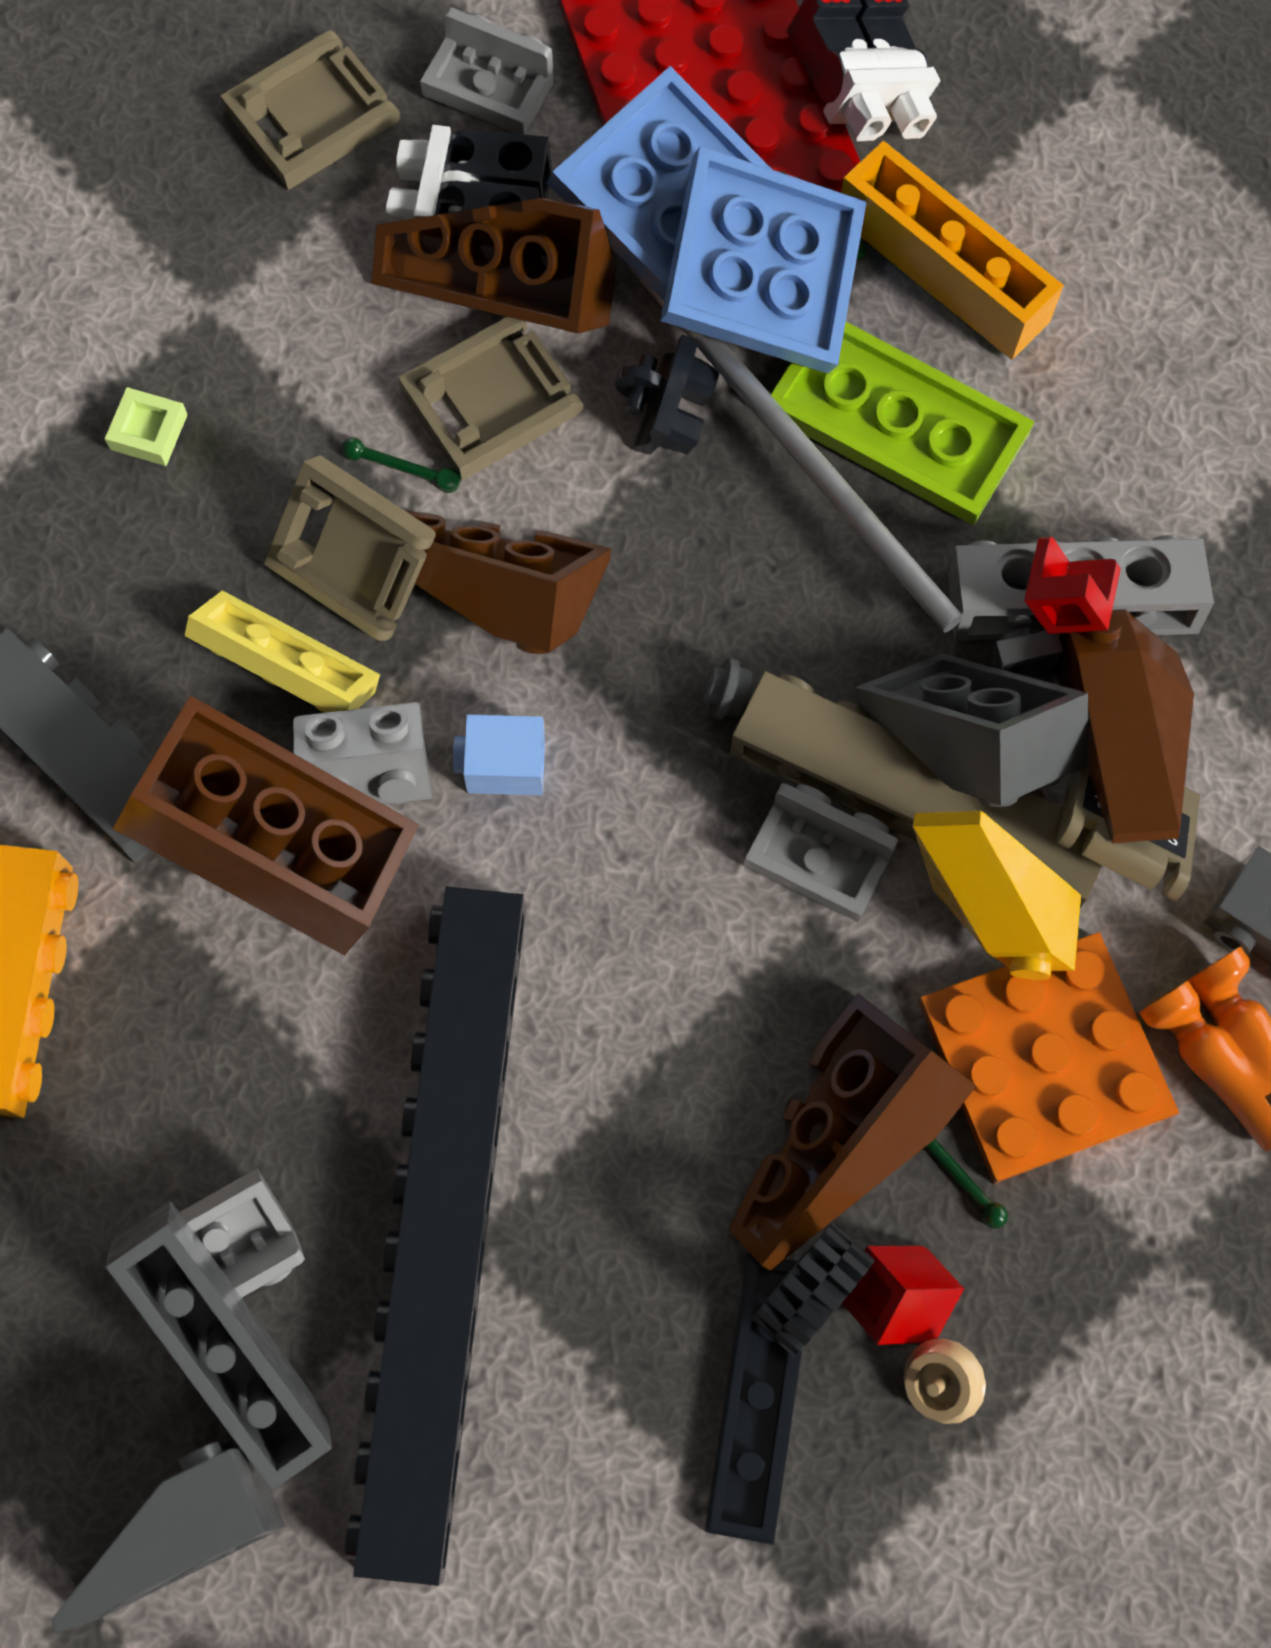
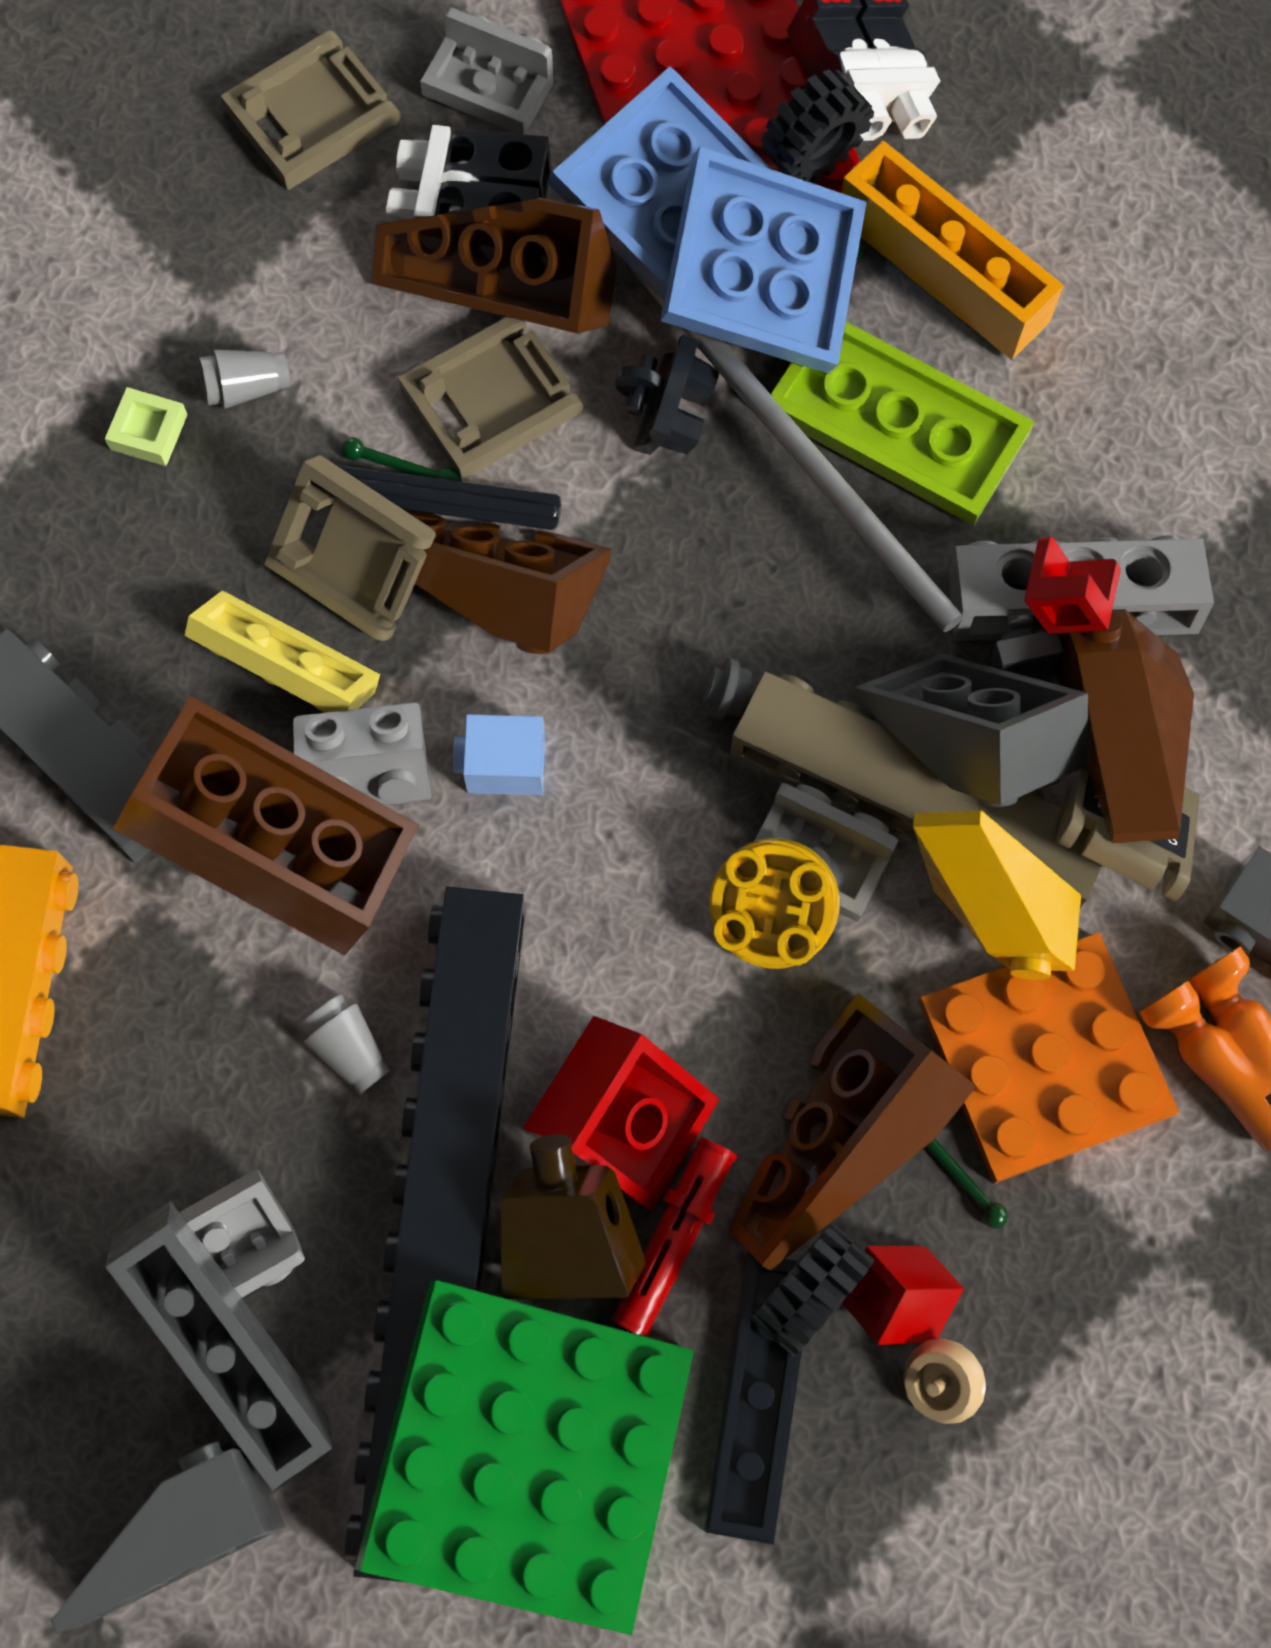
(241, 376): none -> light grey cone
(345, 1043): none -> light grey cone
(463, 498): none -> black axle
(526, 1459): none -> green plate
(566, 1229): none -> dark brown torso
(624, 1109): none -> red slope
(707, 1165): none -> red pin
(774, 903): none -> yellow tile
(817, 127): none -> black tyre

